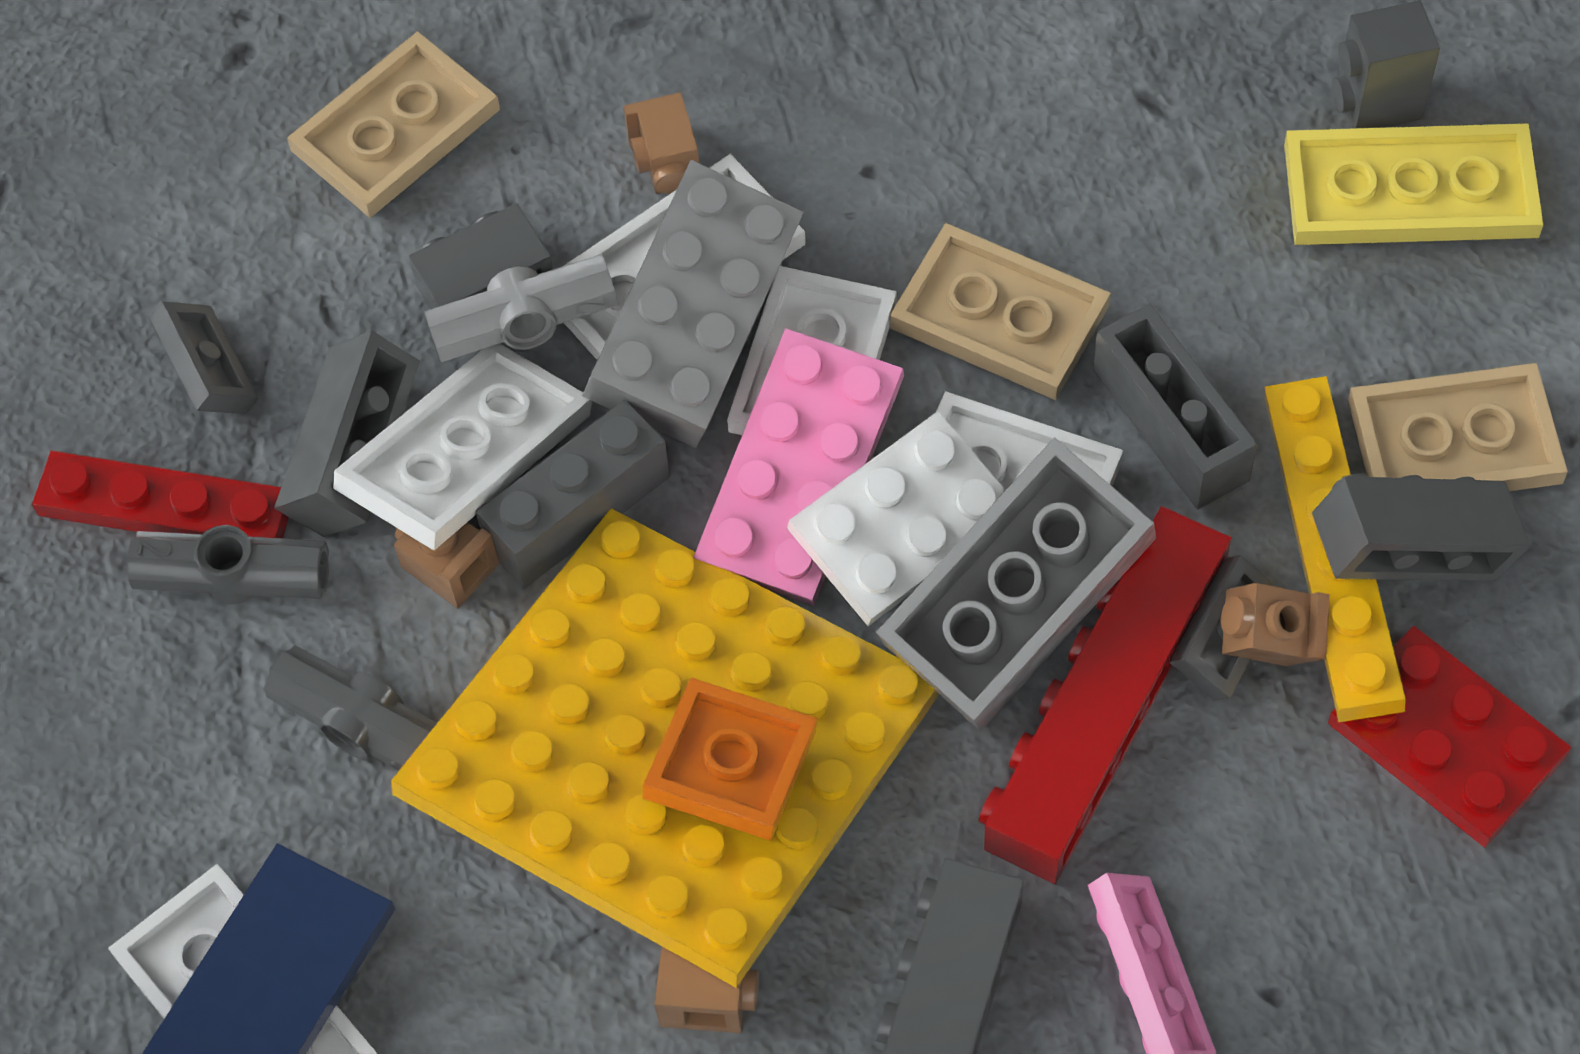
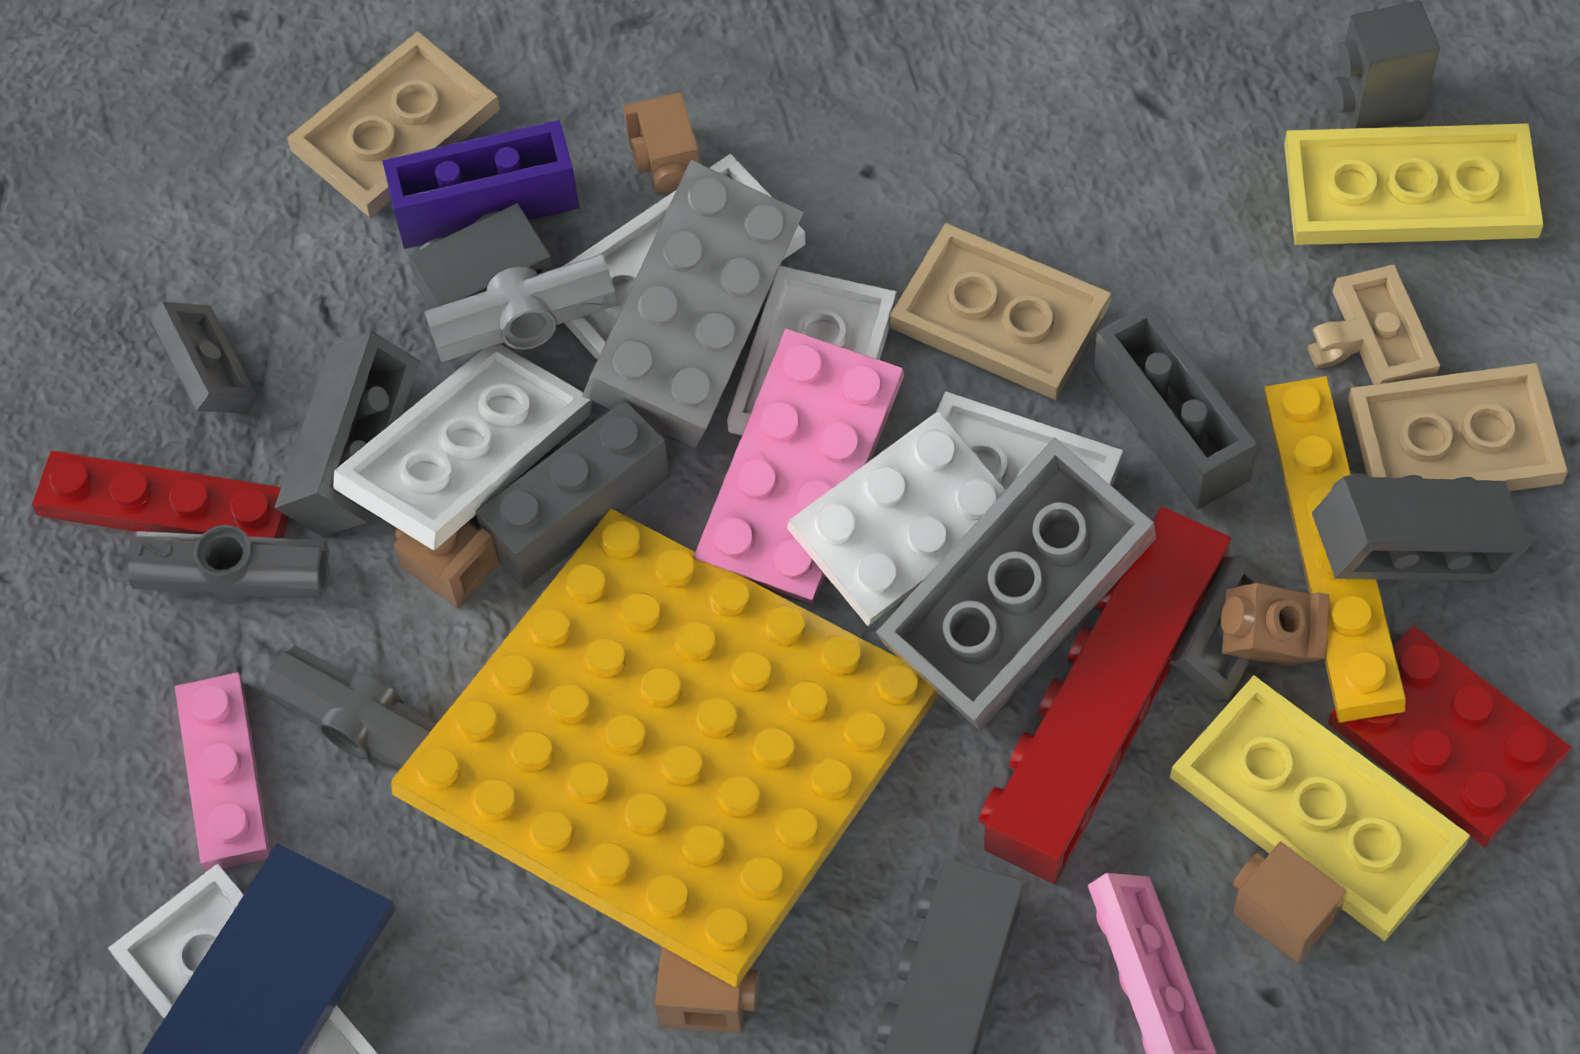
(222, 772): none -> bright pink plate
(460, 182): none -> dark purple brick
(730, 758): orange plate -> none
(1287, 900): none -> medium nougat brick
(1301, 785): none -> light yellow plate
(1378, 326): none -> tan plate

